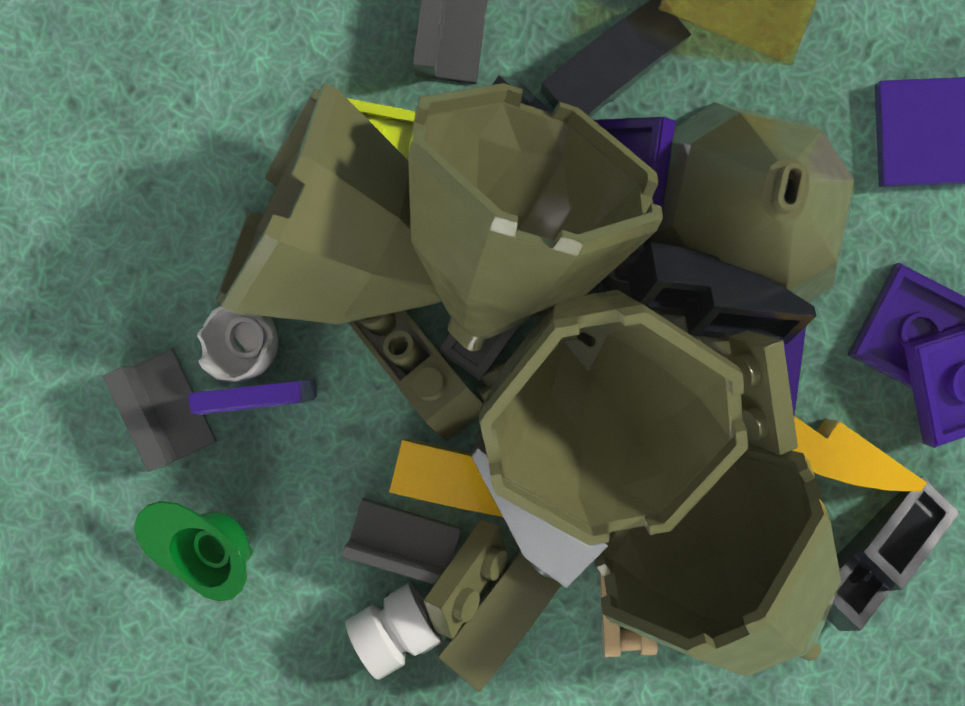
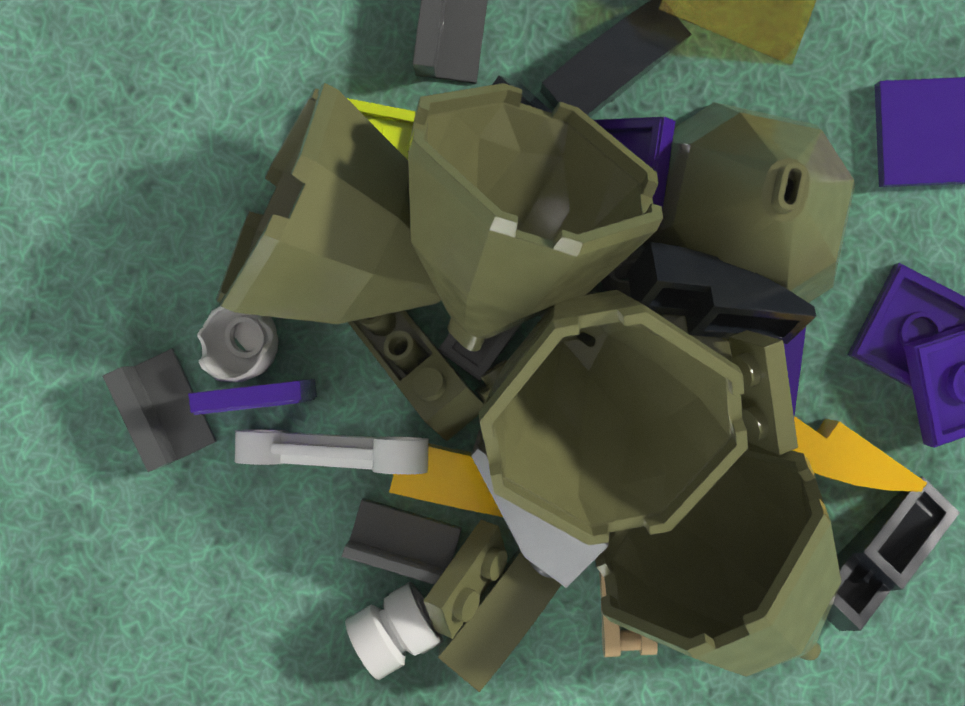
(200, 549): green piece -> none
(377, 454): none -> white piece

